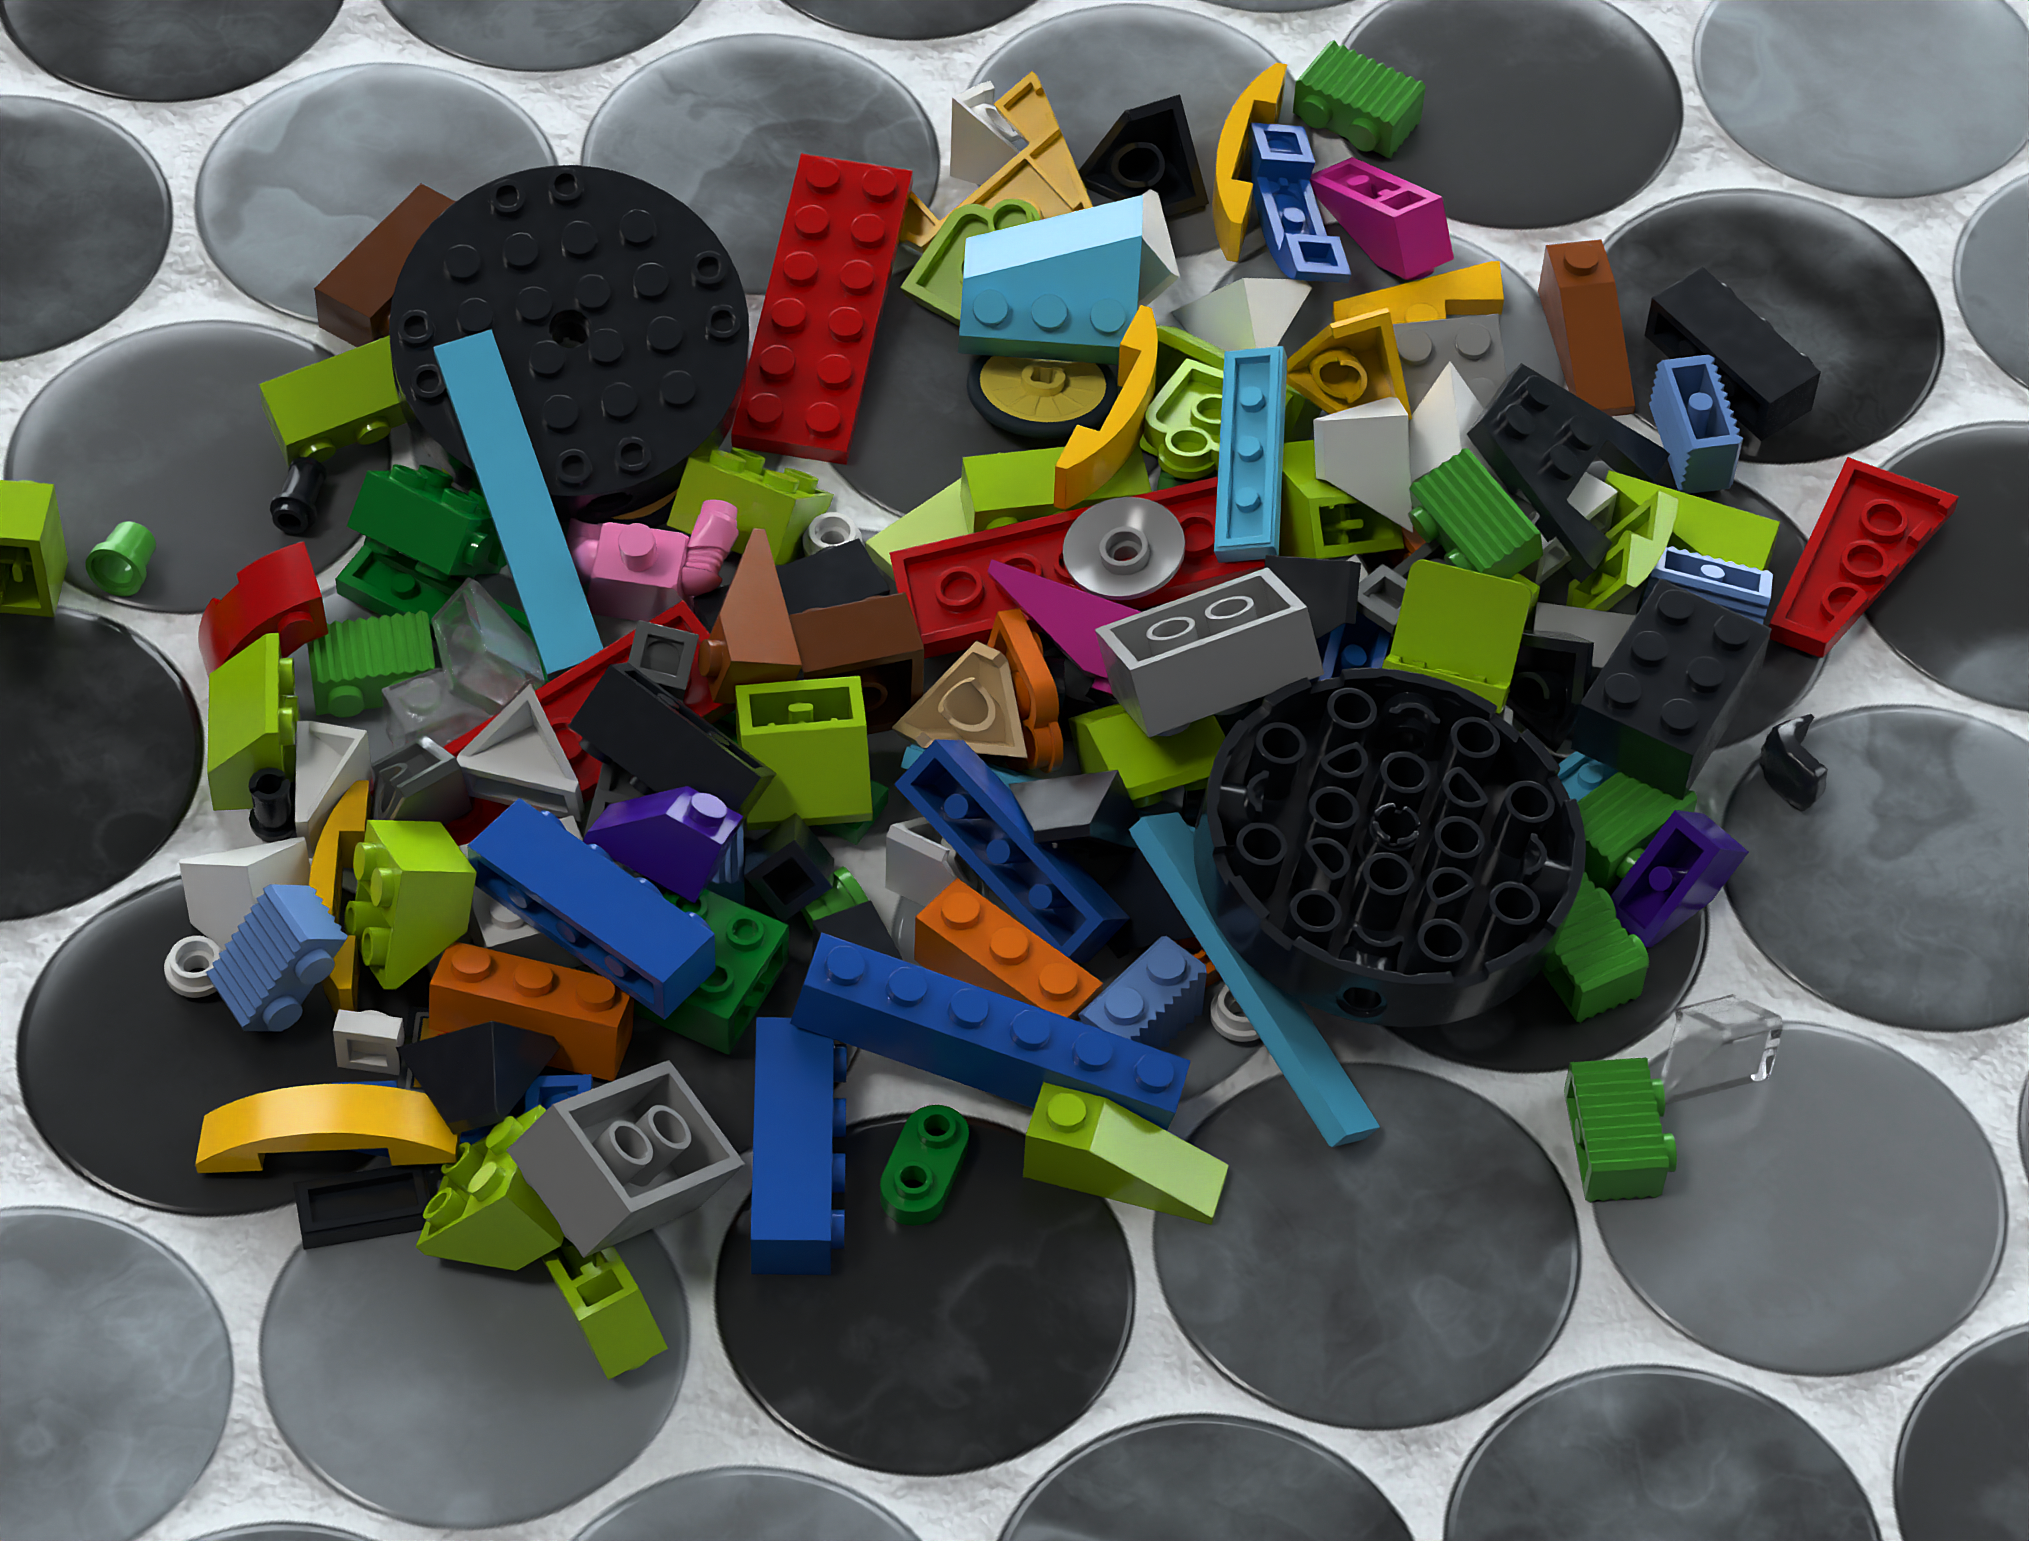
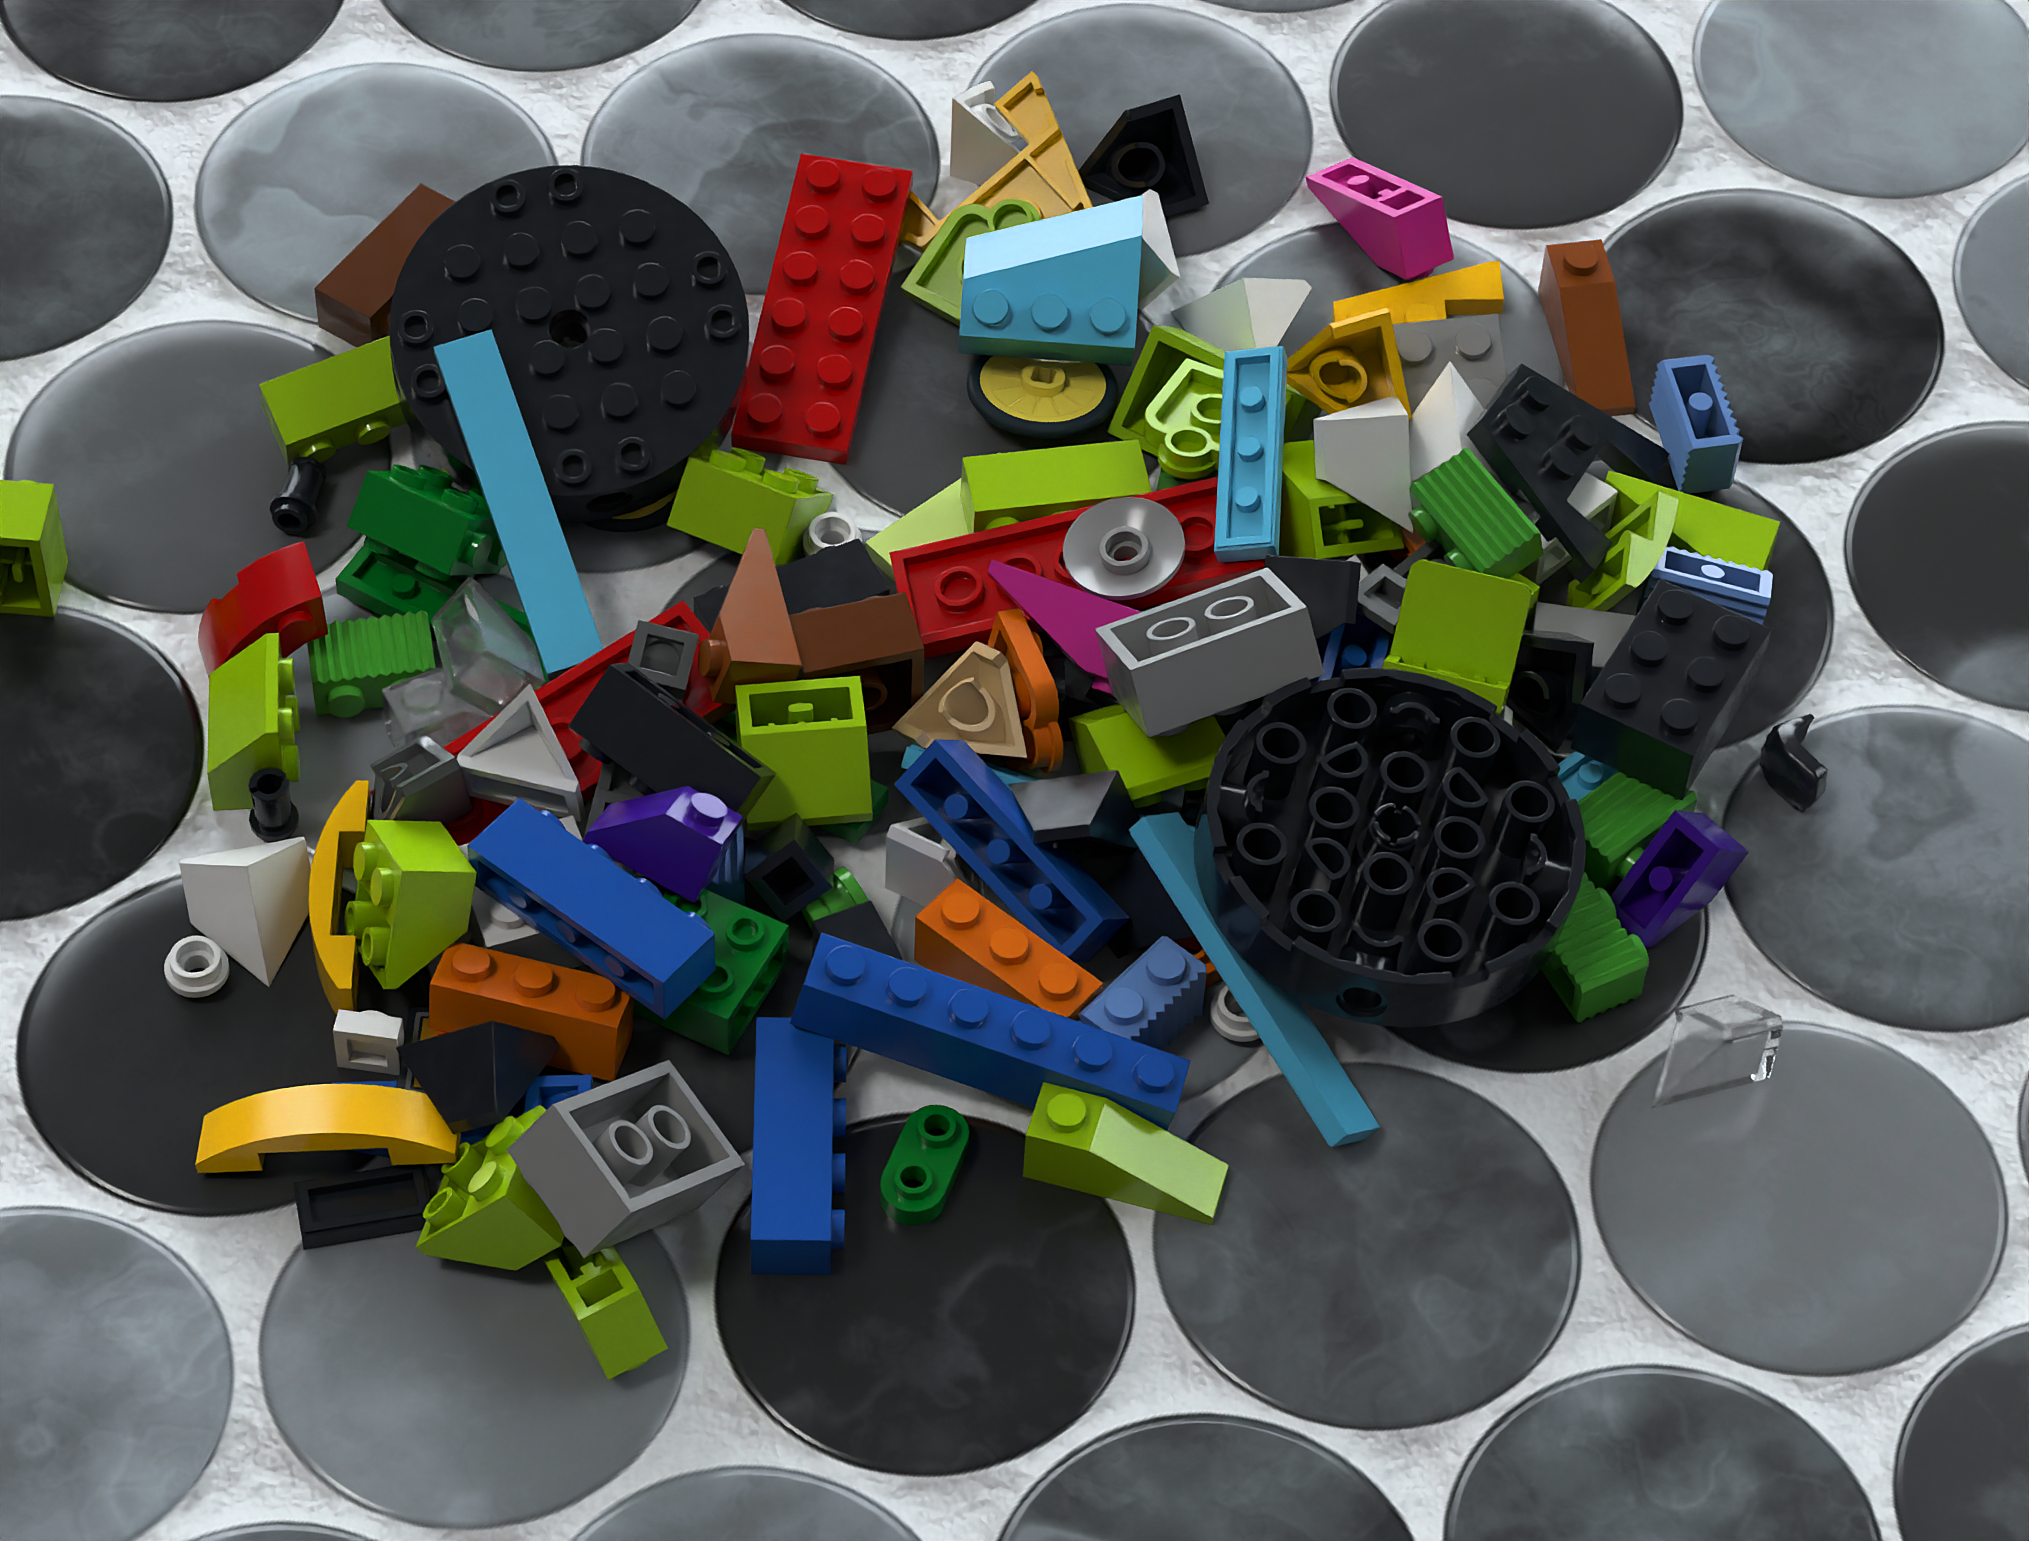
(122, 560): bright green piece -> none
(277, 957): medium blue brick -> none
(326, 767): white slope -> none
(648, 570): bright pink torso -> none
(1095, 455): yellow slope -> none
(1232, 198): yellow slope -> none
(1287, 205): blue slope -> none
(1359, 99): bright green brick -> none
(1618, 1129): bright green brick -> none
(1759, 369): black brick -> none
(1854, 552): red wing -> none

